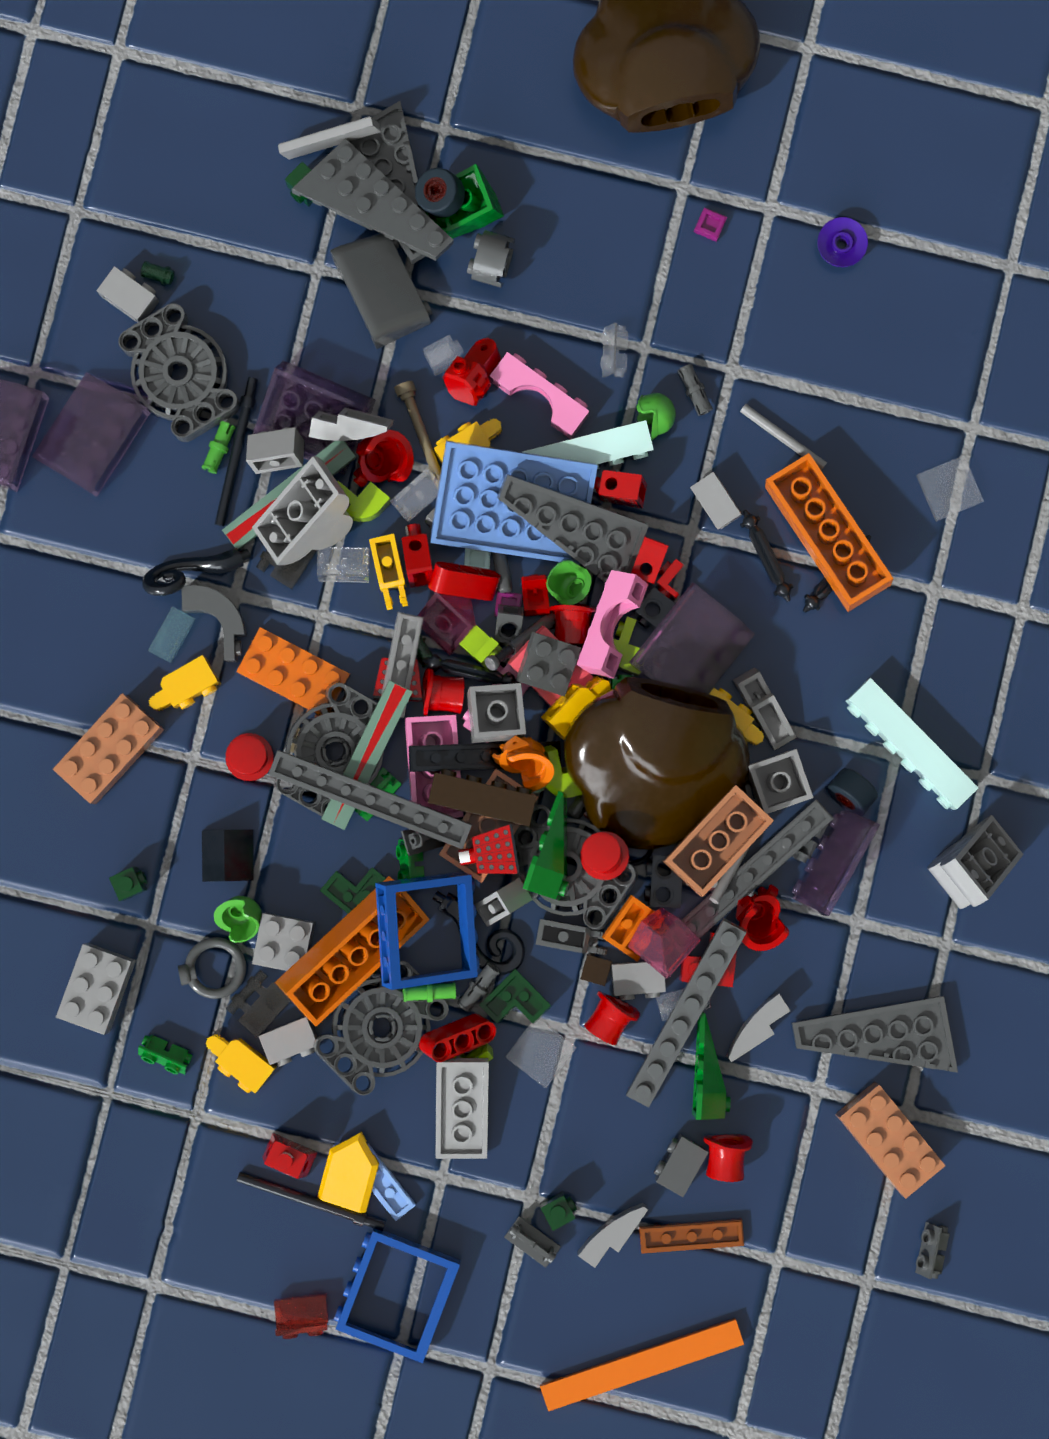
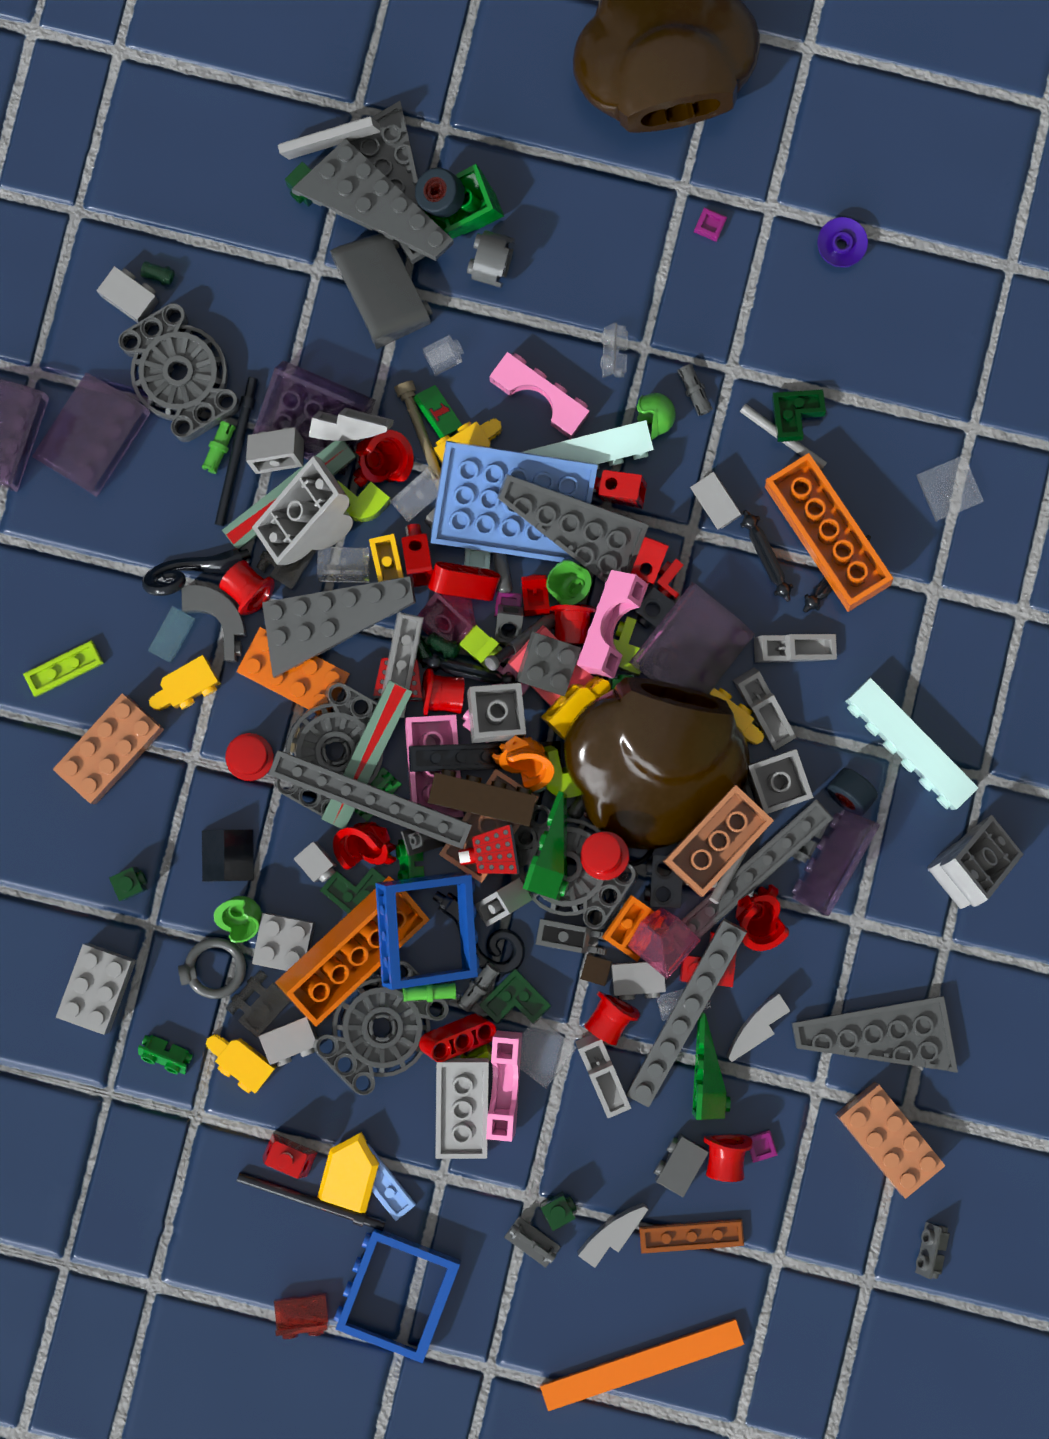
(63, 668): none -> lime tile
(247, 587): none -> red piece
(316, 862): none -> light grey brick
(321, 620): none -> dark grey wing
(364, 842): none -> red helmet
(437, 411): none -> green tile
(448, 648): none -> clear green pin
(469, 376): red piece -> none
(505, 1085): none -> bright pink arch
(603, 1075): none -> light grey slope
(762, 1147): none -> magenta tile
(791, 407): none -> dark green plate
(795, 648): none -> light grey slope

